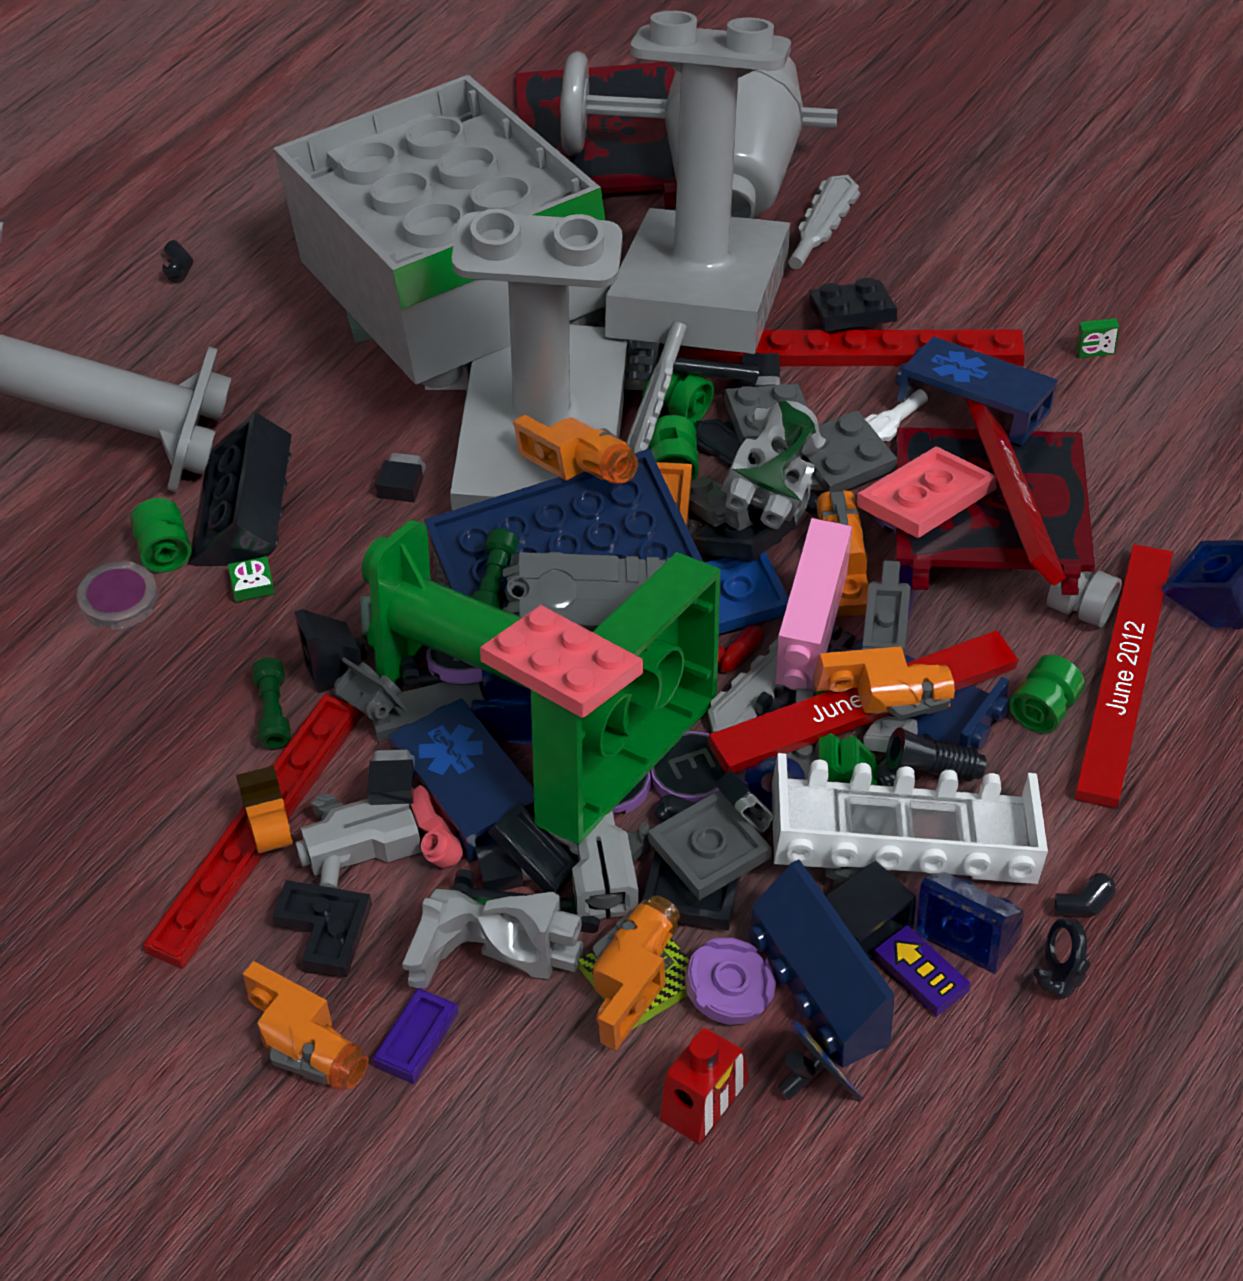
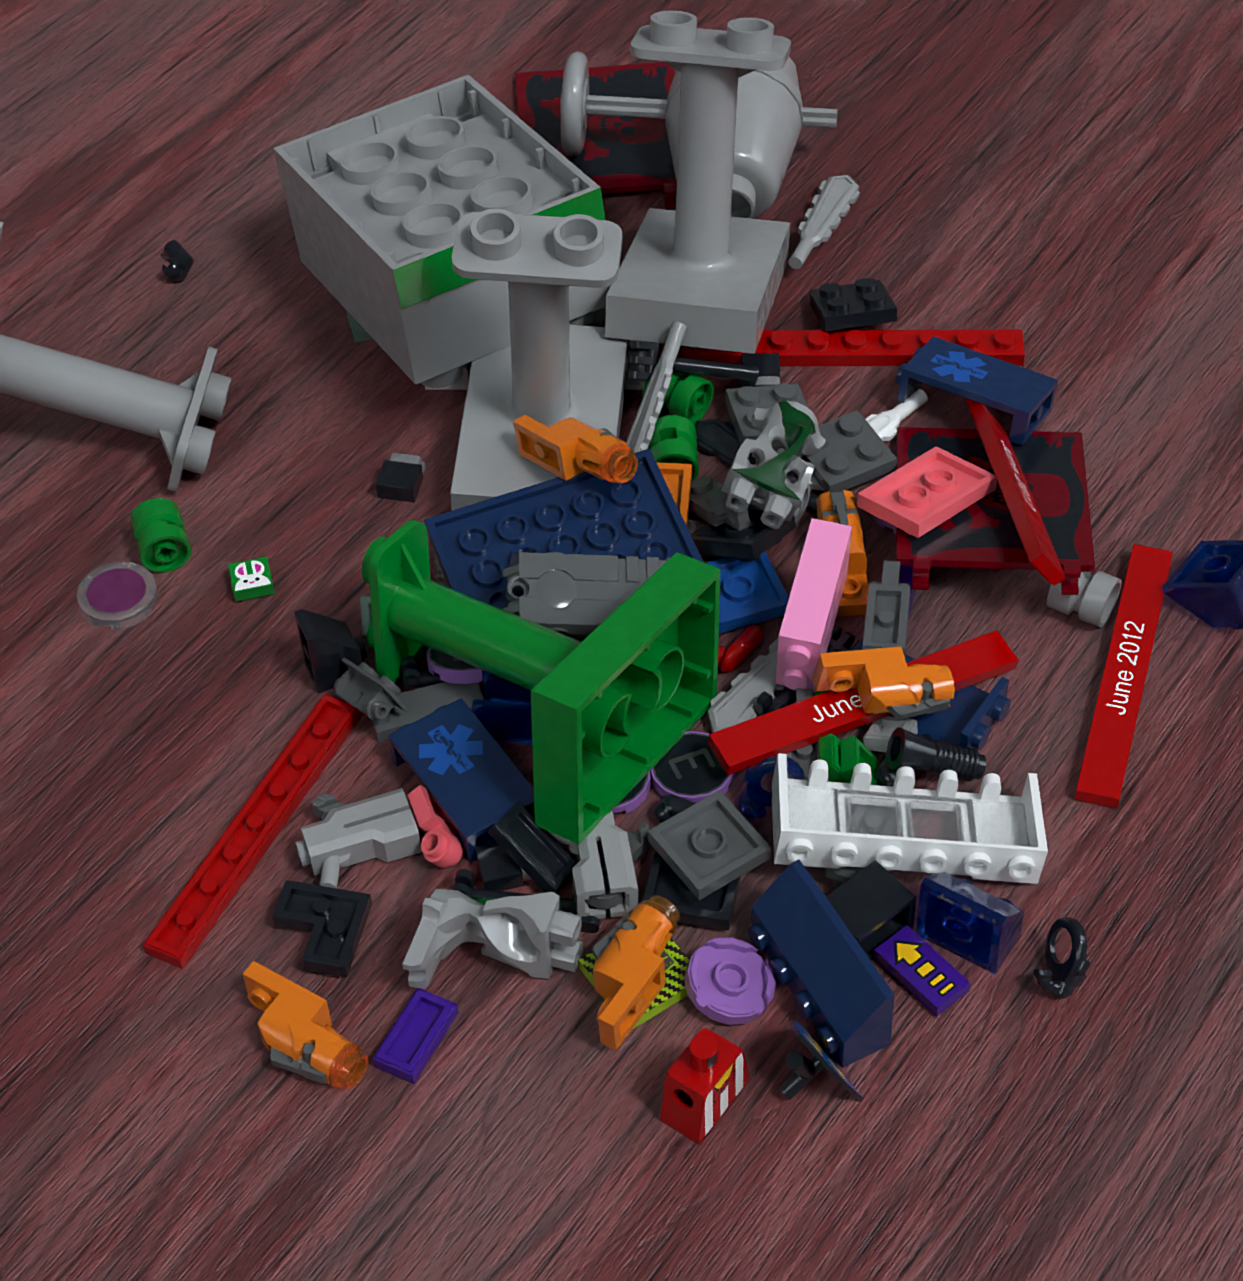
(242, 494): black slope -> none
(265, 809): leg -> none
(273, 728): dark green piece -> none
(391, 777): black piece -> none
(499, 547): dark green piece -> none
(561, 661): coral plate -> none
(745, 801): piece -> none
(1046, 694): green wheel -> none
(1089, 901): black arm -> none
(1097, 338): green tile -> none

